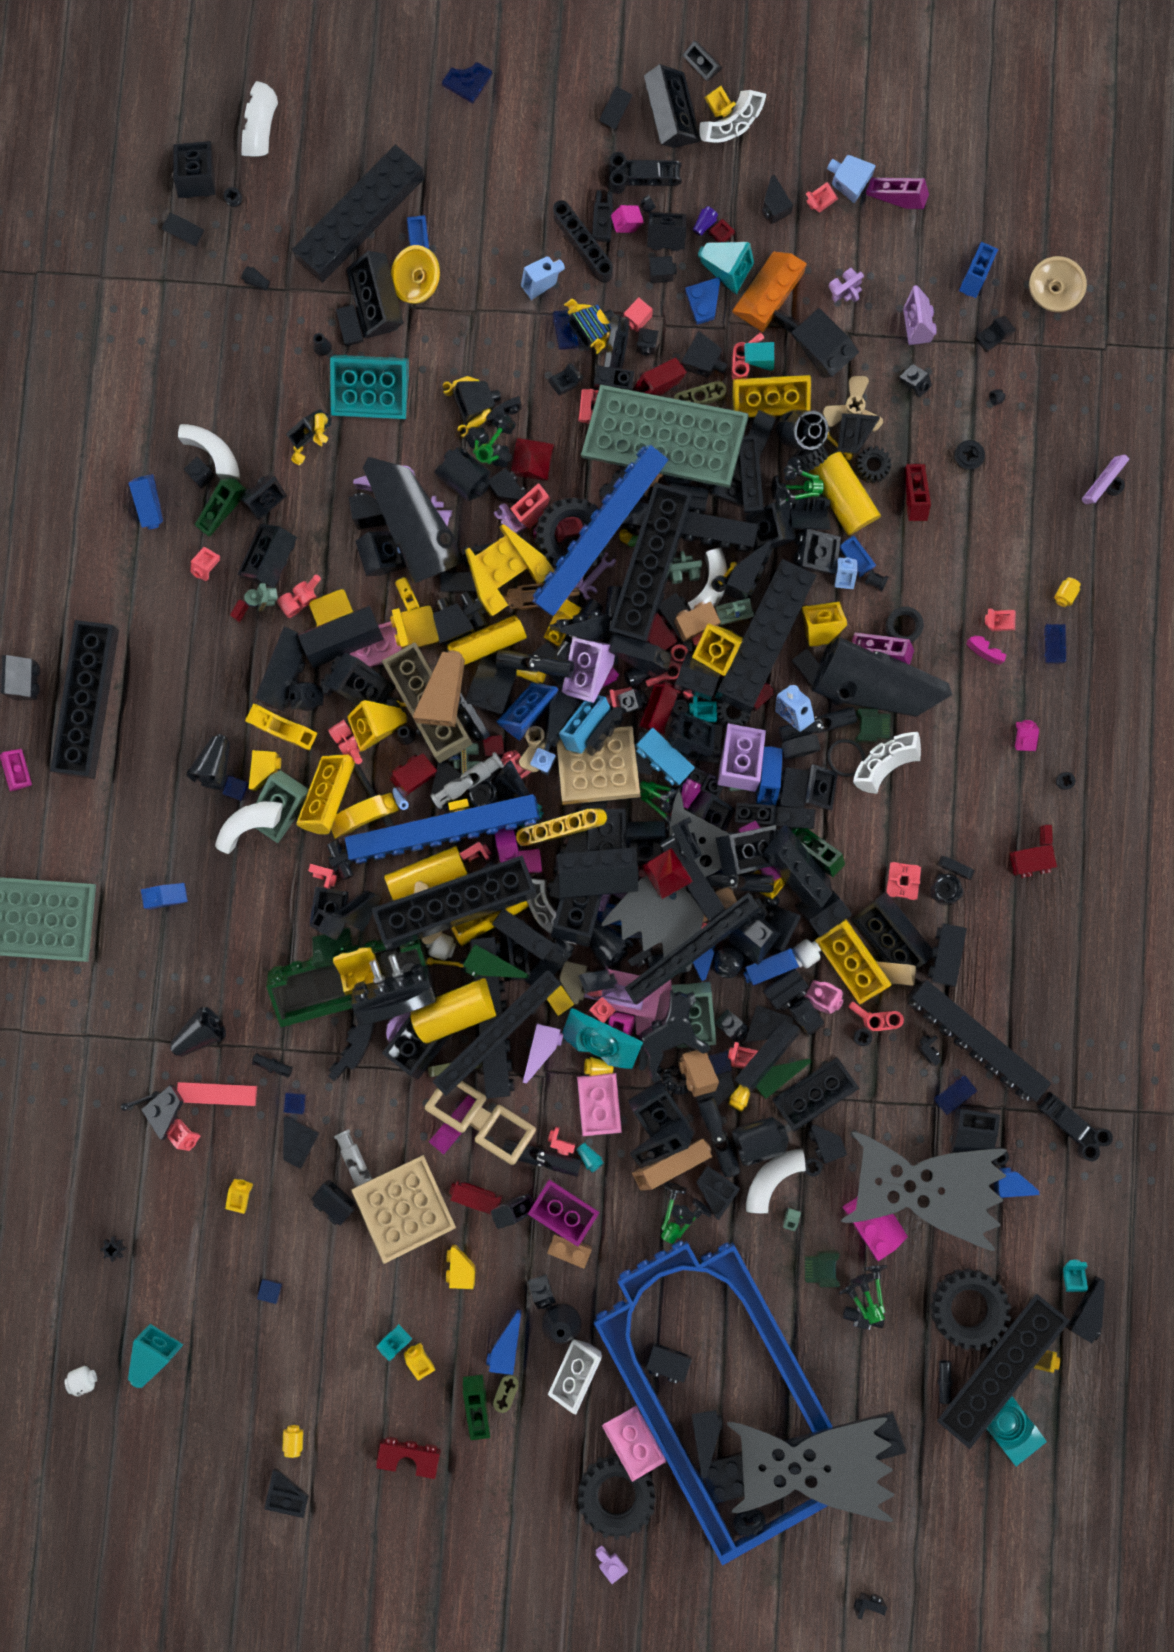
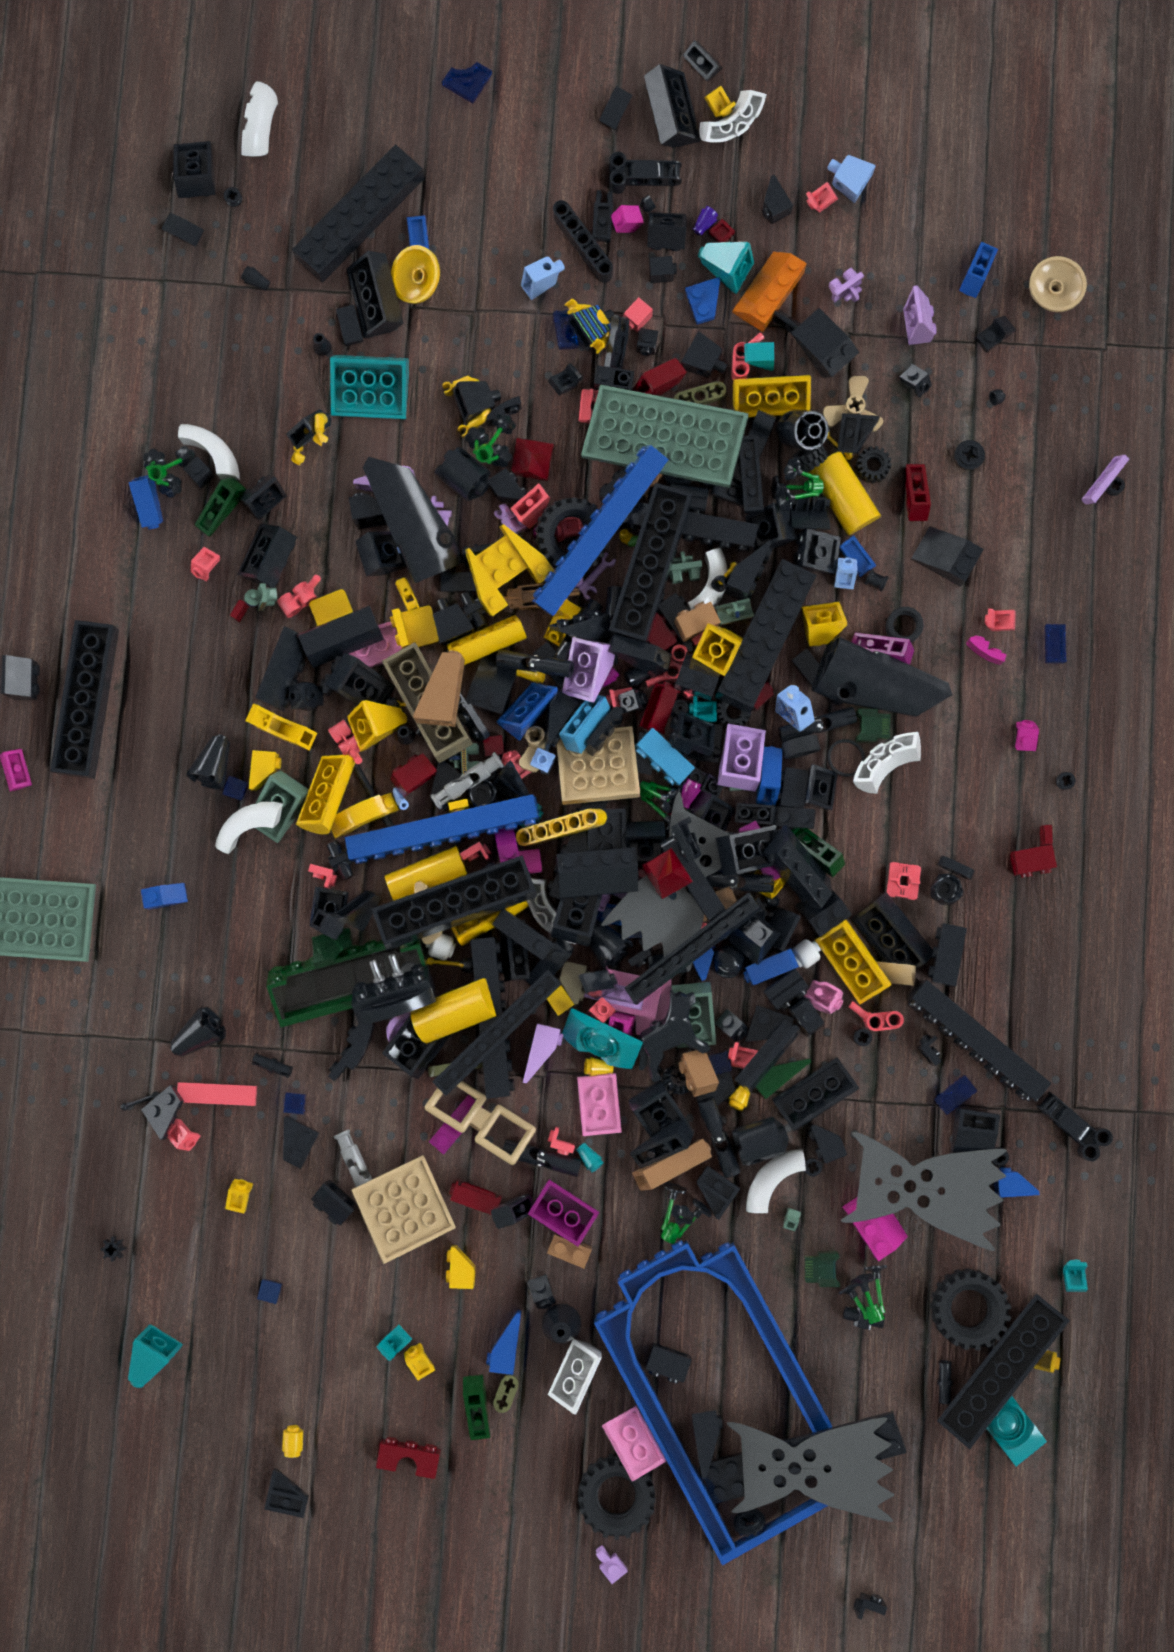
(80, 1381): white head -> none
(157, 469): none -> black plant
(355, 968): yellow bracket -> none
(486, 964): dark green slope -> none
(903, 192): magenta slope -> none
(947, 555): none -> black slope
(1067, 592): yellow brick -> none
(1089, 1314): black slope -> none

